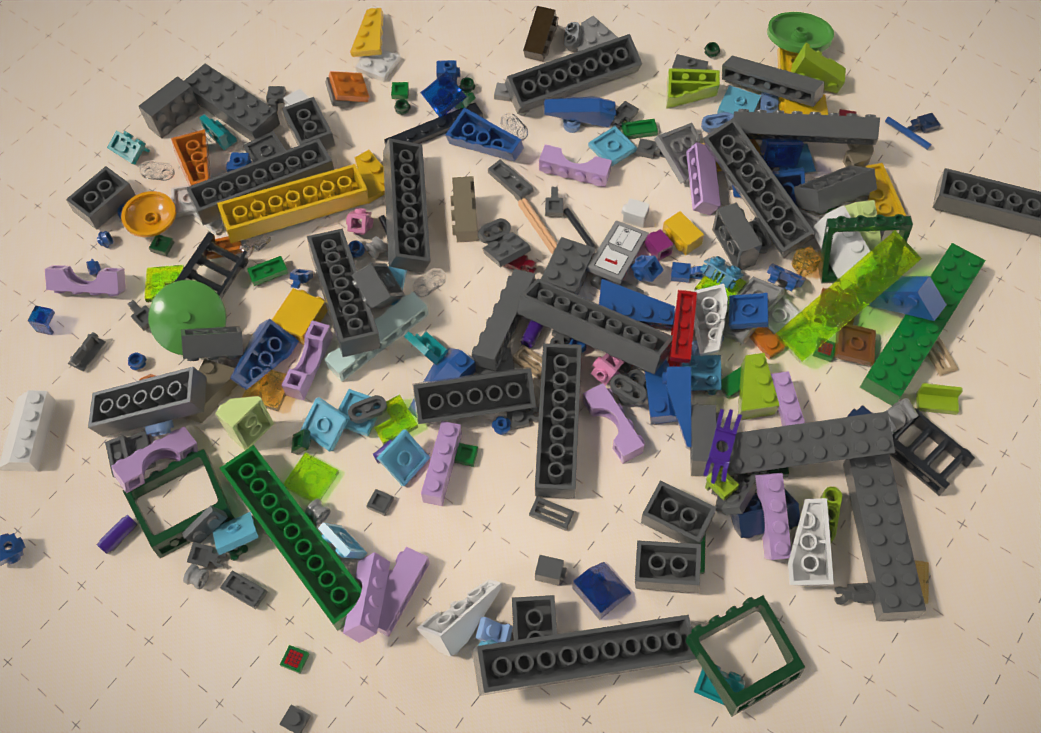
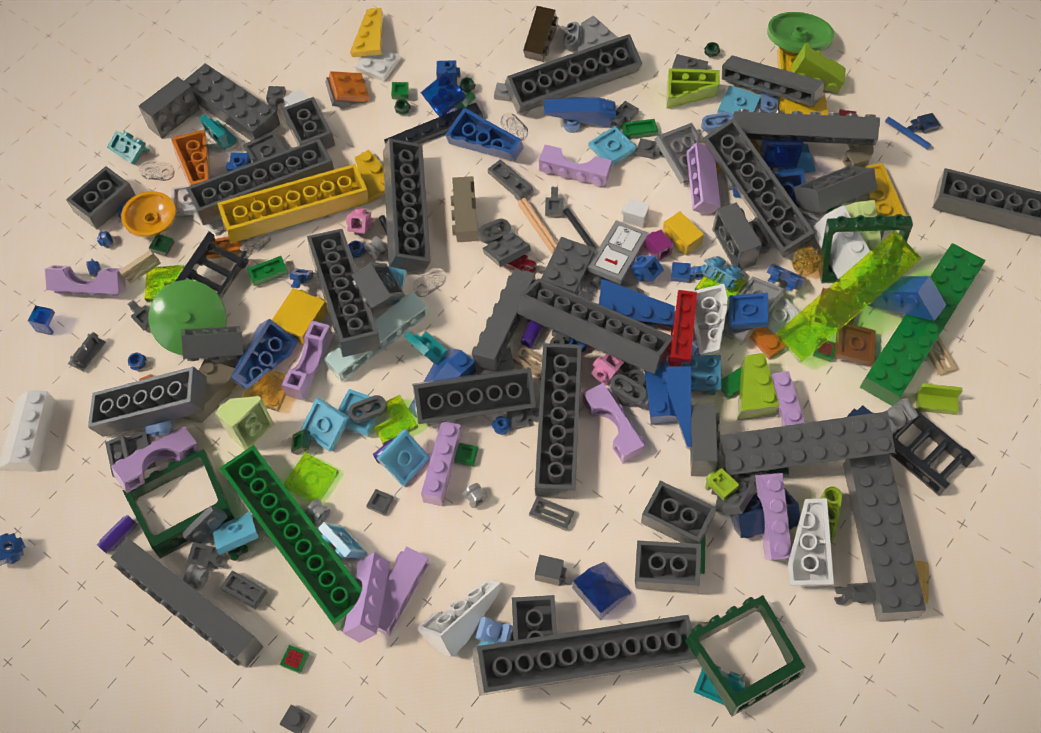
(140, 266): none -> tan tile
(186, 604): none -> dark grey brick
(475, 495): none -> light grey wheel
(728, 436): dark purple piece -> none

